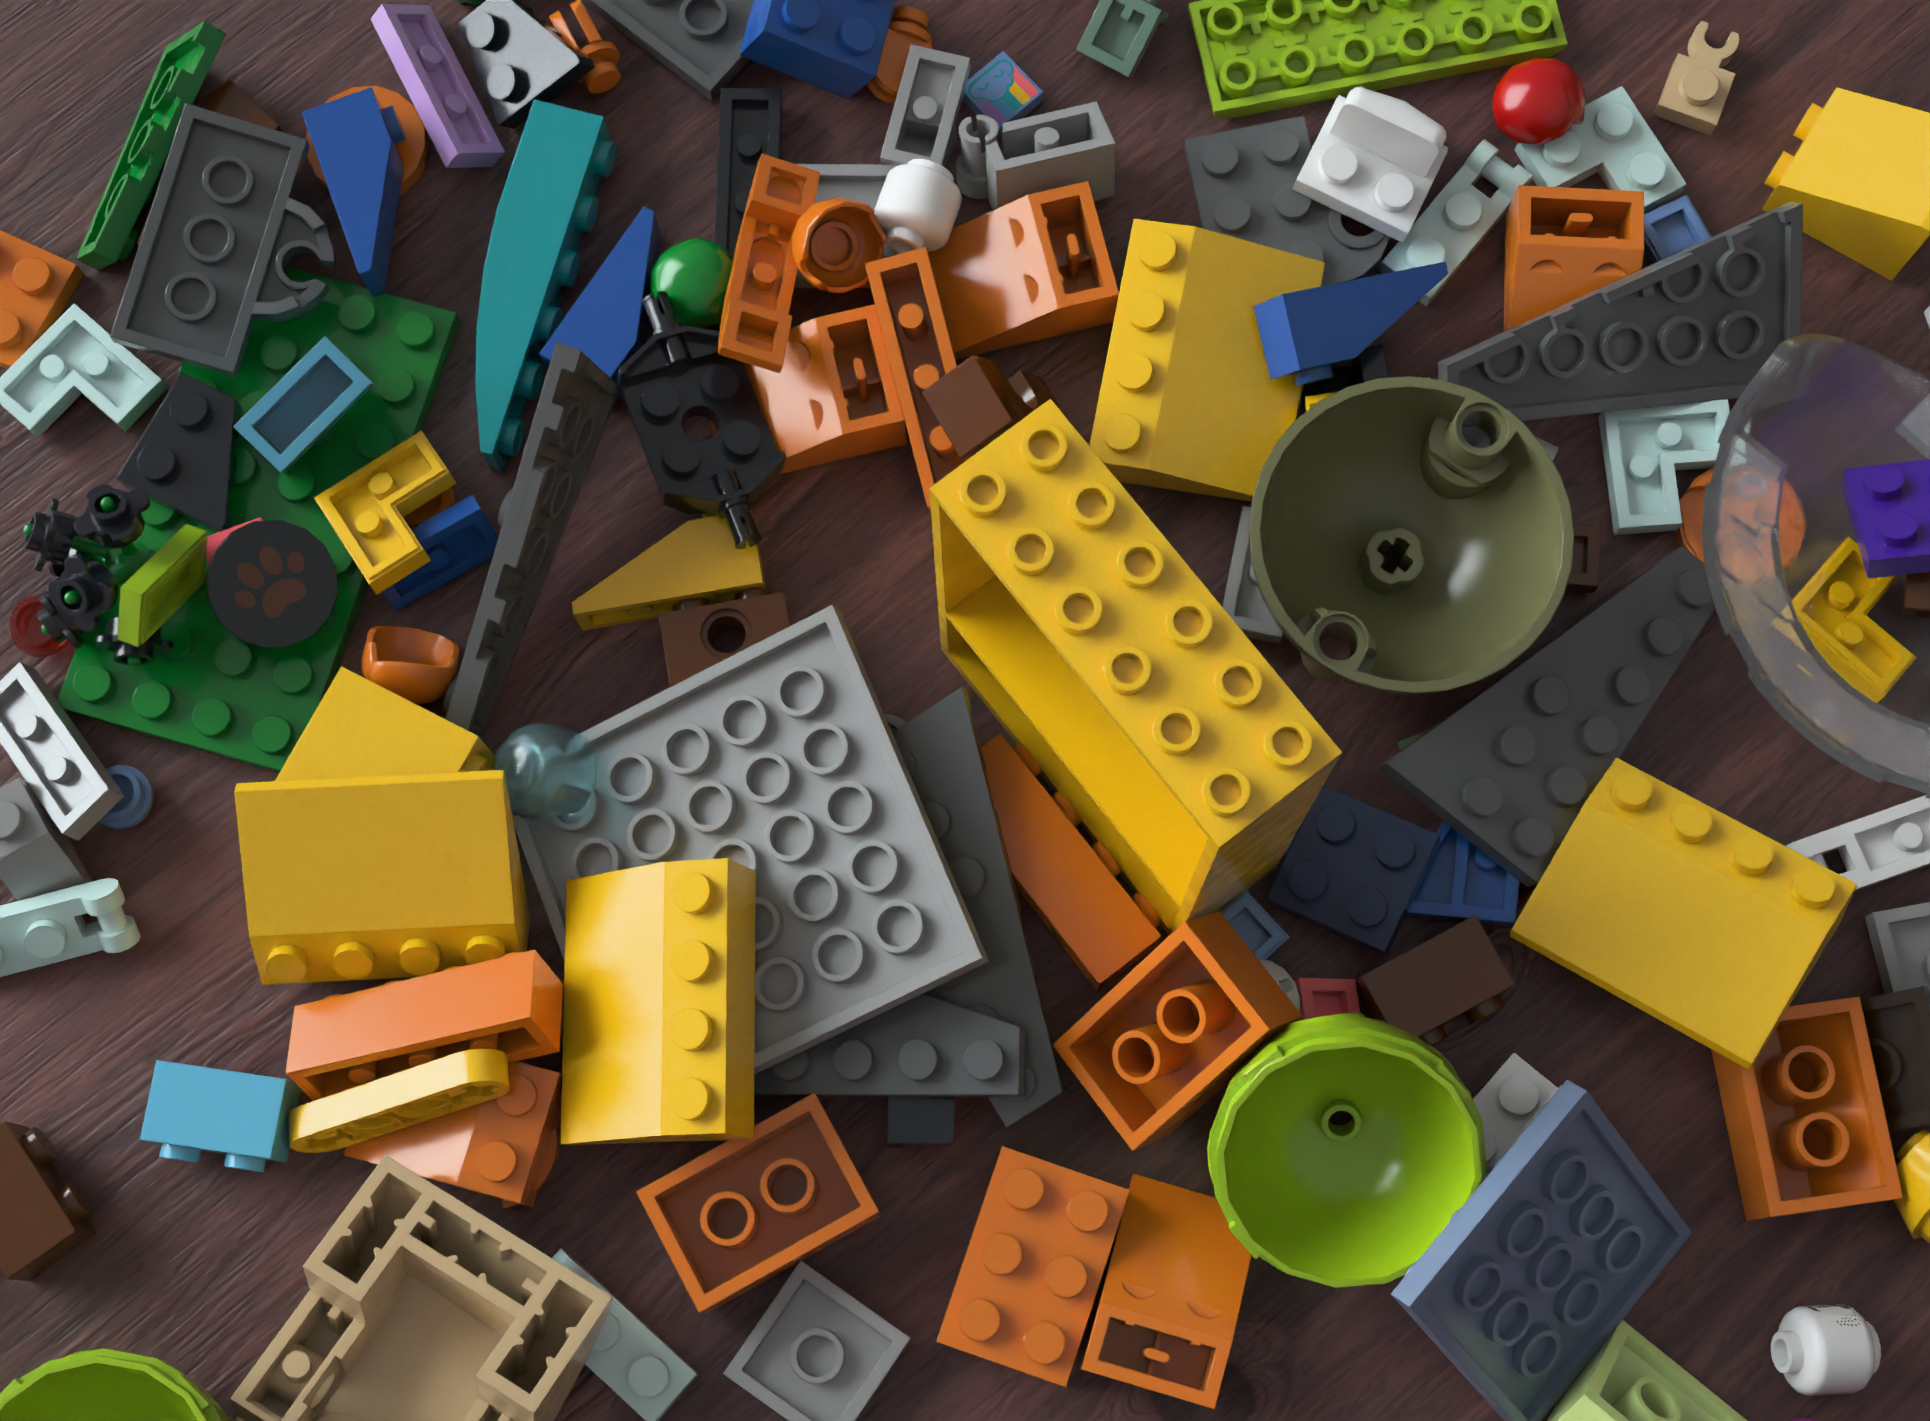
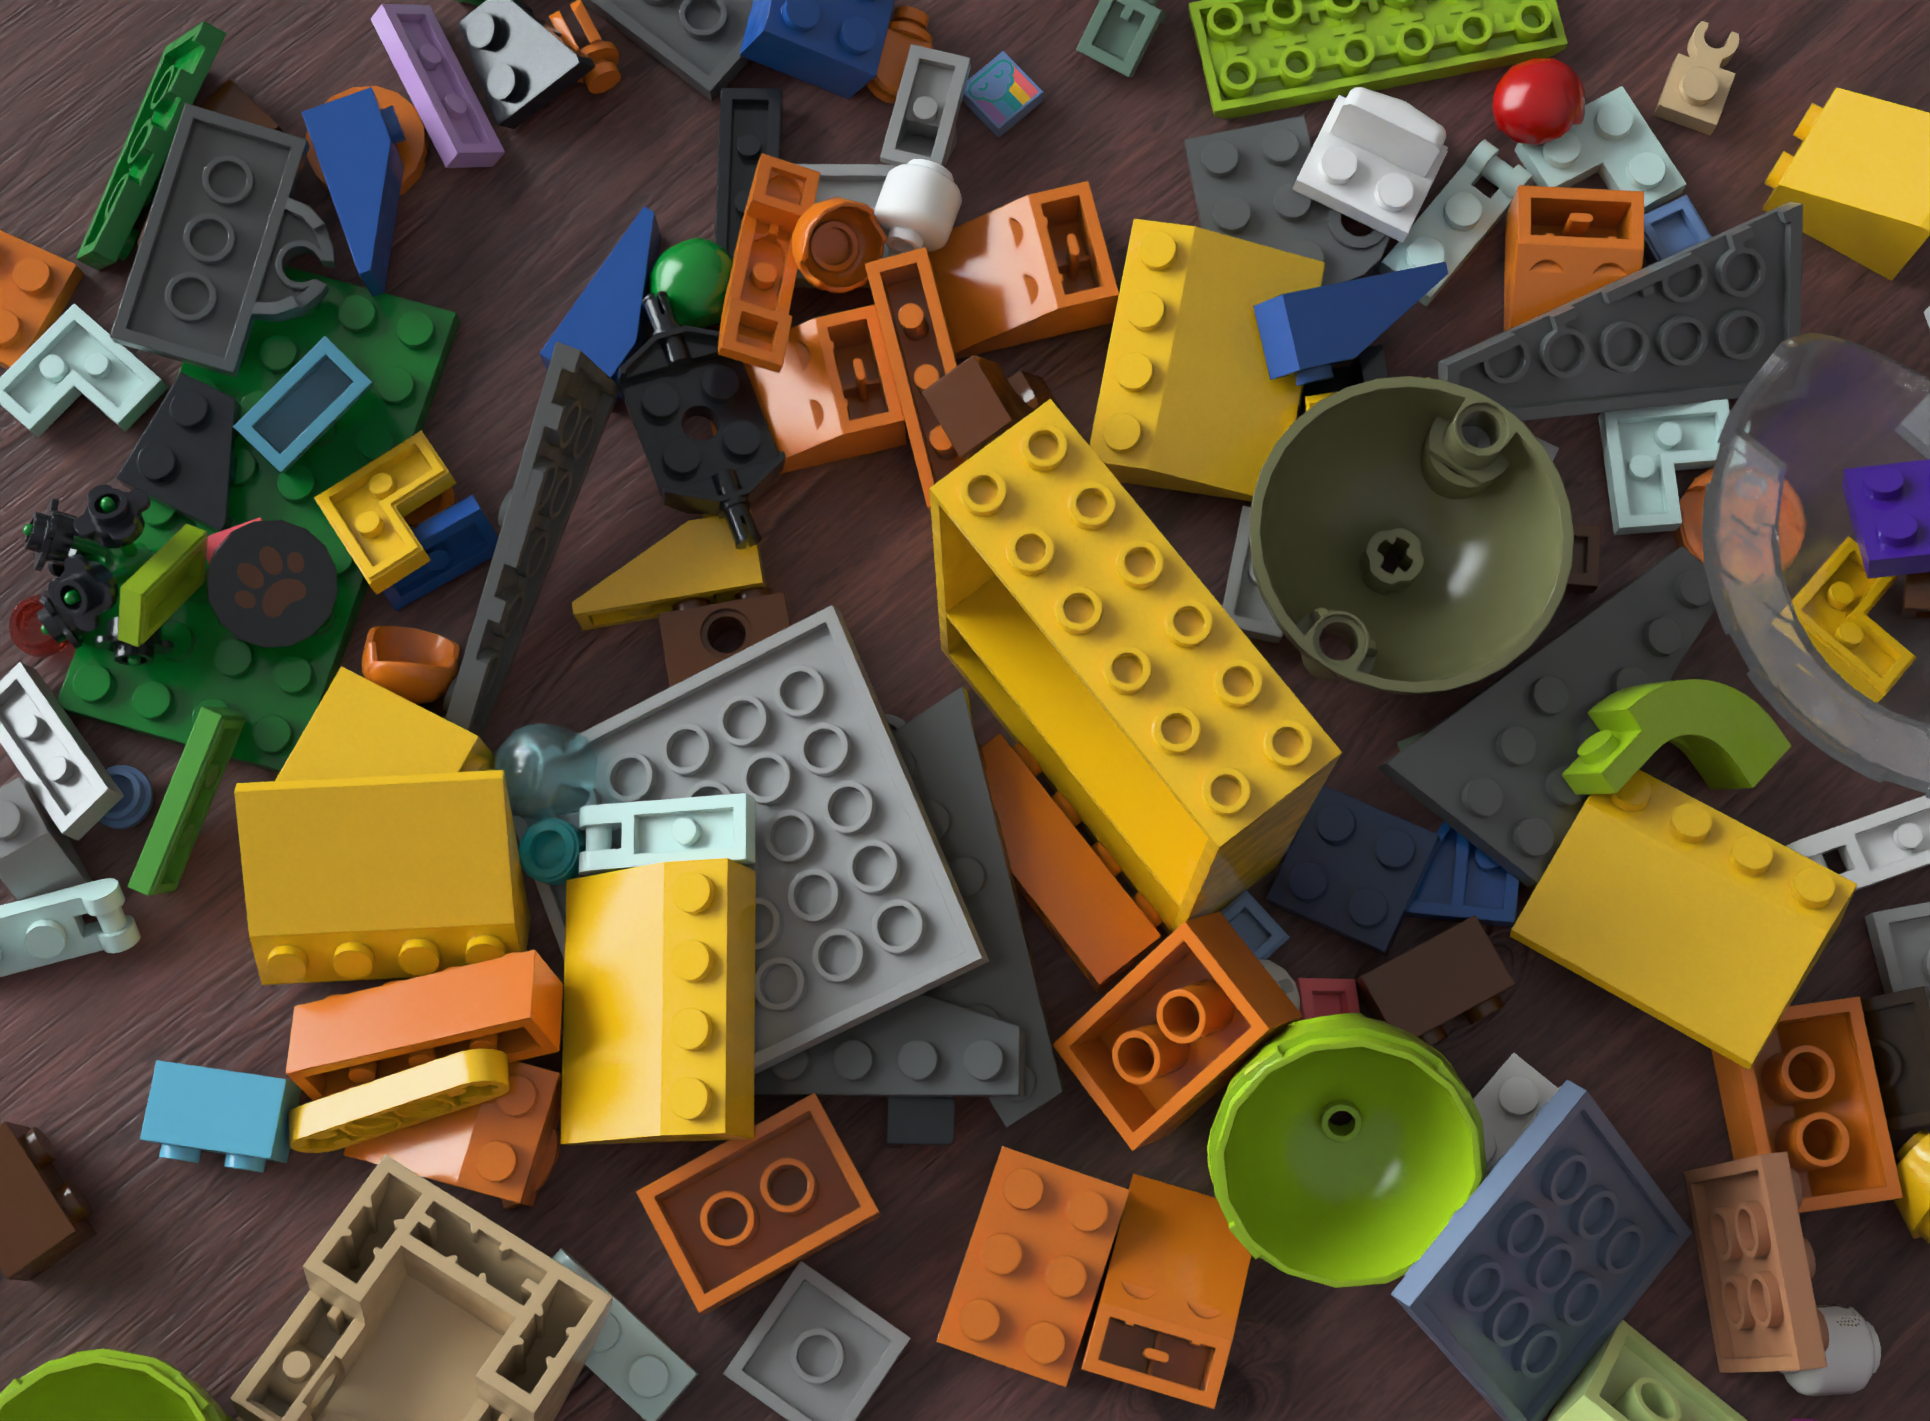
(187, 801): none -> bright green tile
(531, 262): teal slope -> none
(552, 851): none -> teal tile
(668, 832): none -> light aqua plate
(1037, 155): light grey hinge -> none
(1710, 722): none -> lime arch
(1757, 1265): none -> nougat plate

